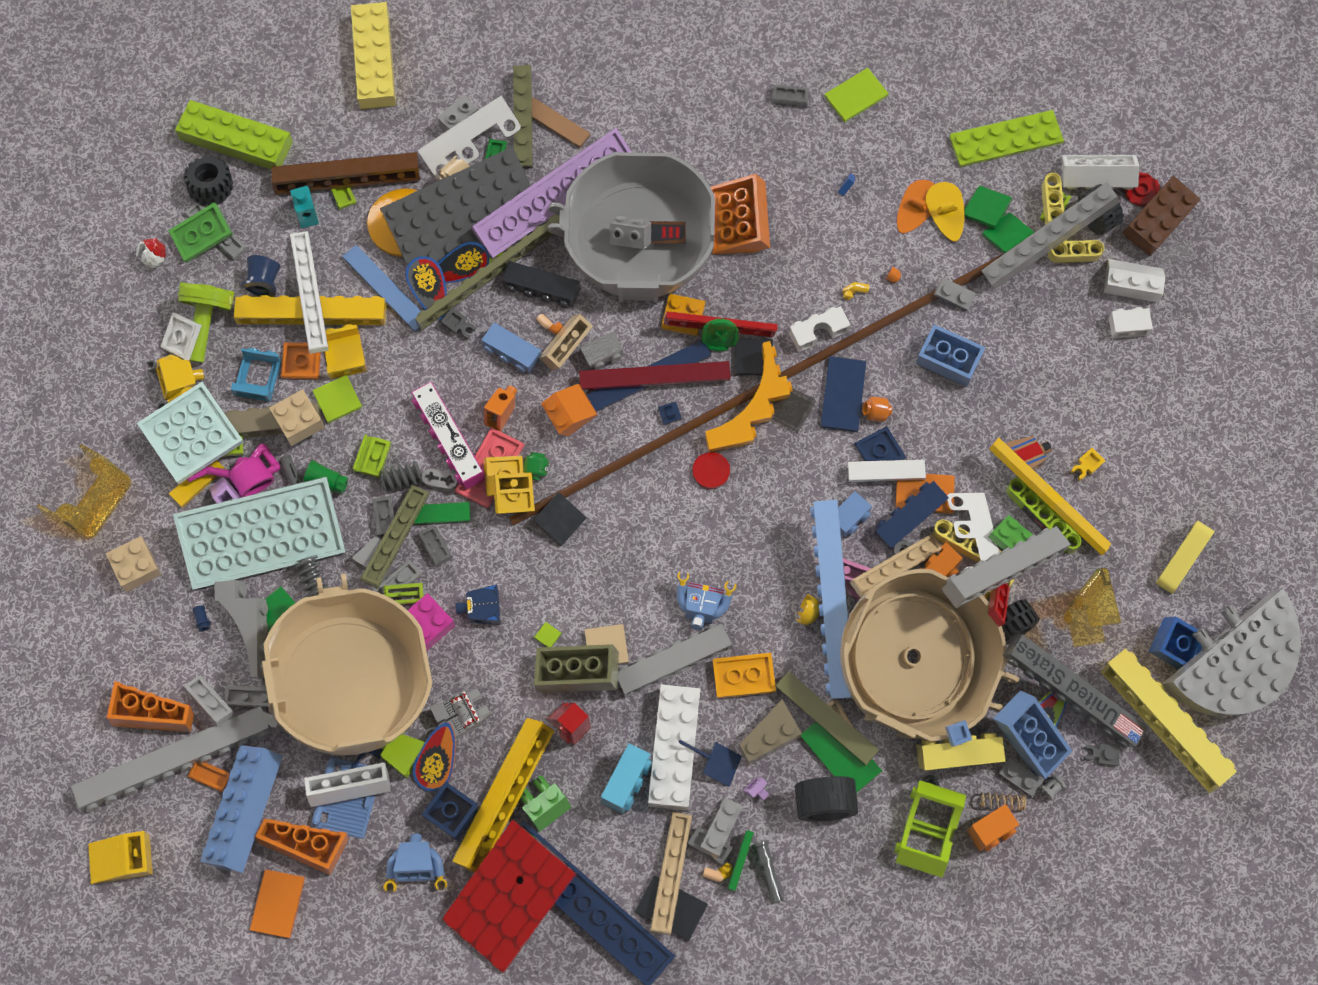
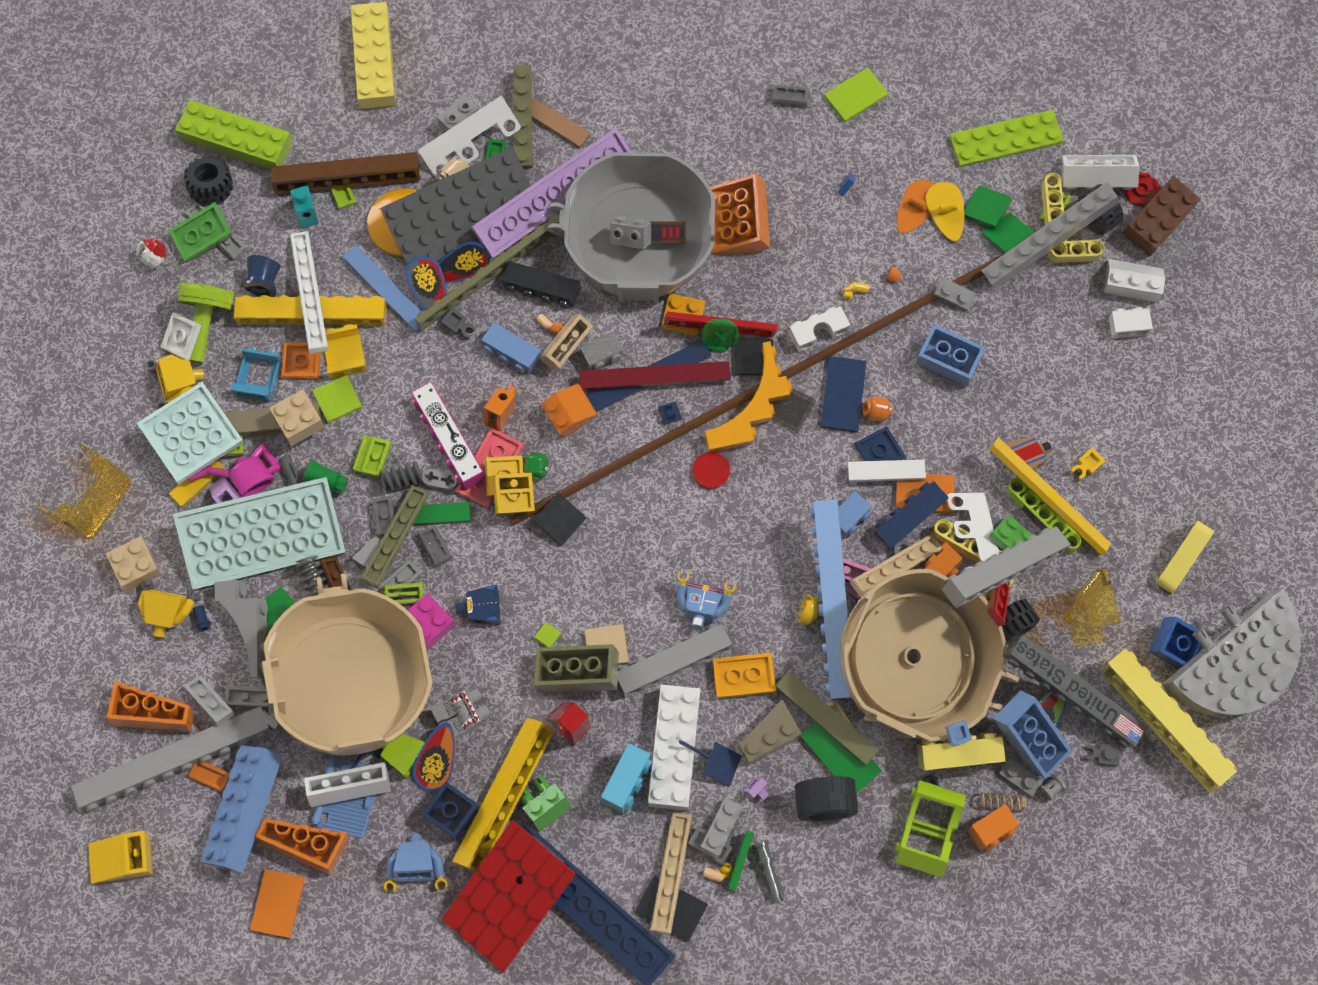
(164, 608): none -> yellow torso
(332, 571): none -> reddish brown slope

